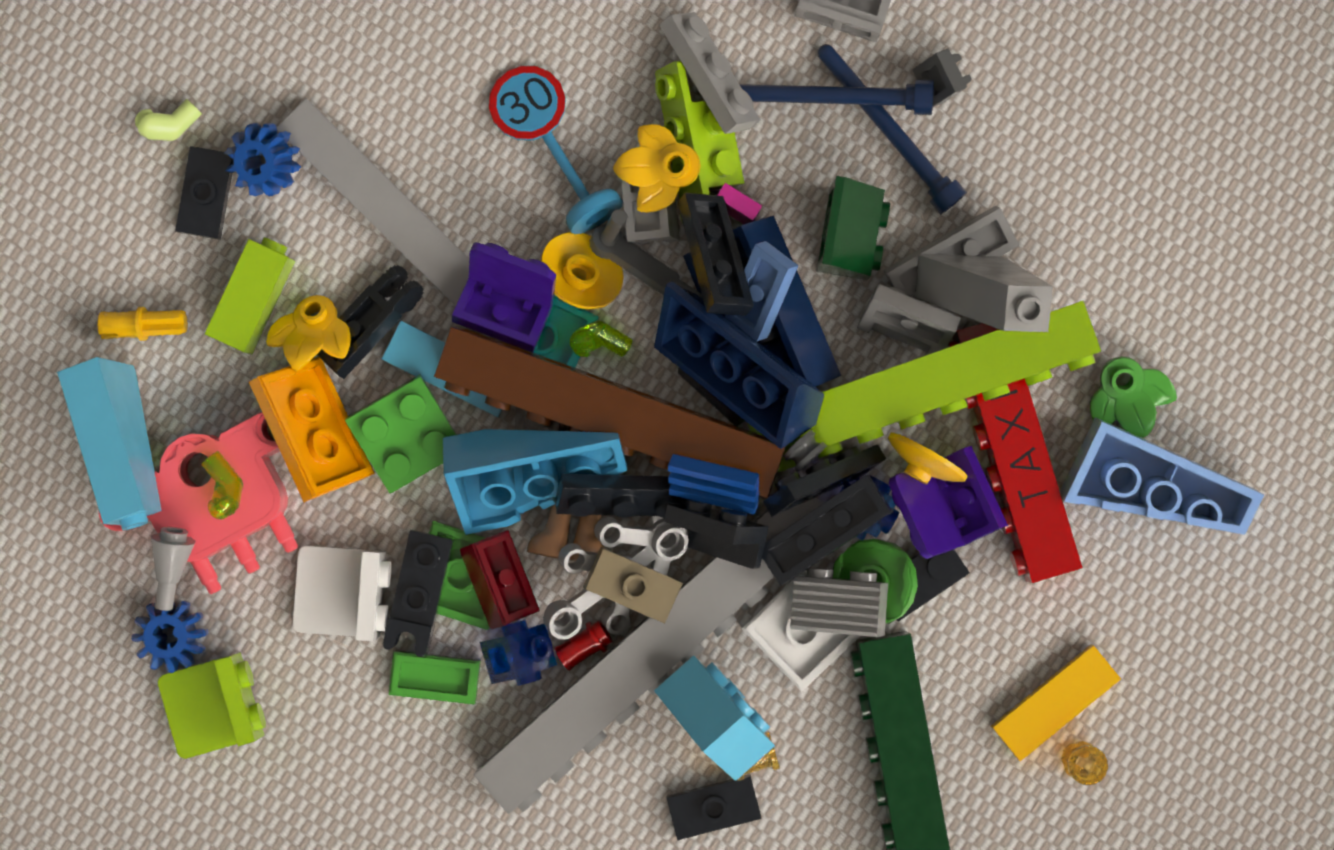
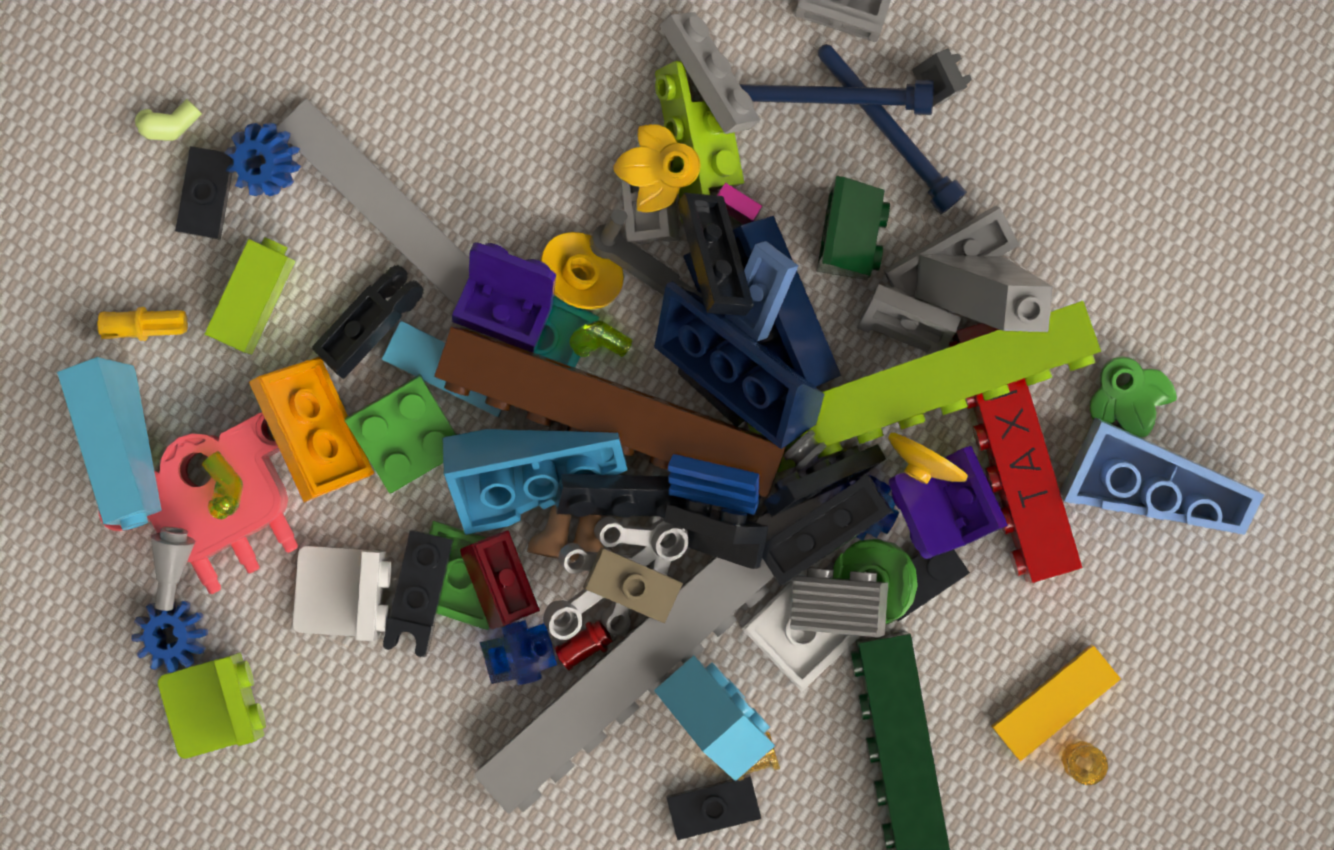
(306, 335): yellow plate -> none
(434, 677): bright green tile -> none
(529, 106): dark azure piece -> none

